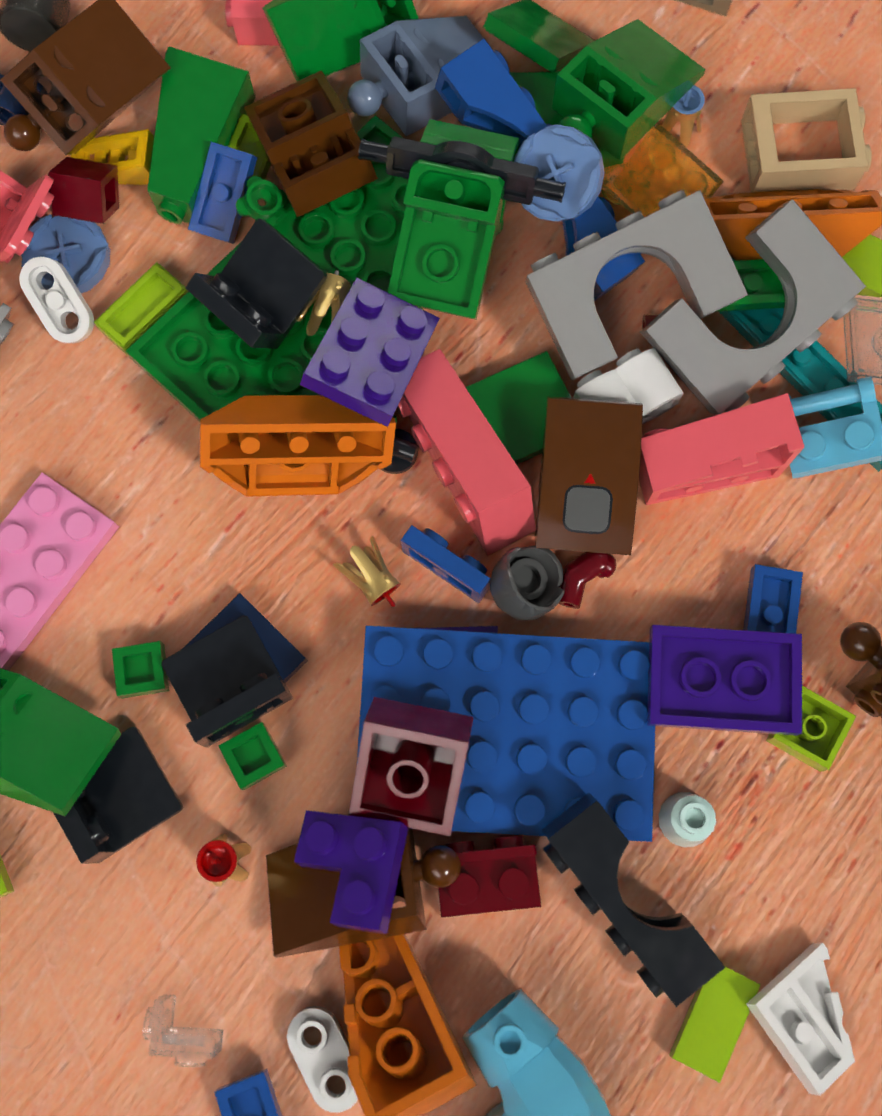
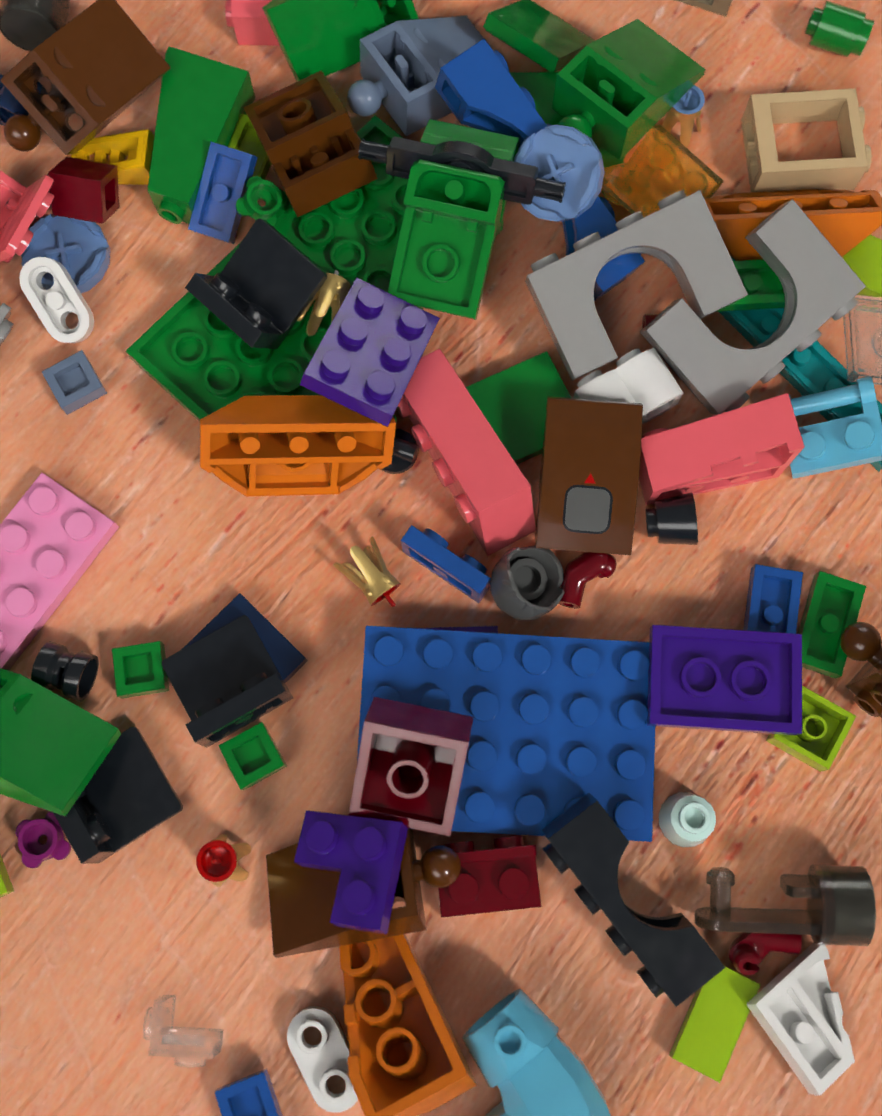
(28, 840): none -> magenta plate
(65, 671): none -> black wheel
(74, 382): none -> sand blue plate
(140, 307): lime tile -> none
(673, 520): none -> black hat
(751, 948): none -> dark red arm
(828, 611): none -> green plate
(837, 912): none -> clear smoke piece
(839, 29): none -> green brick

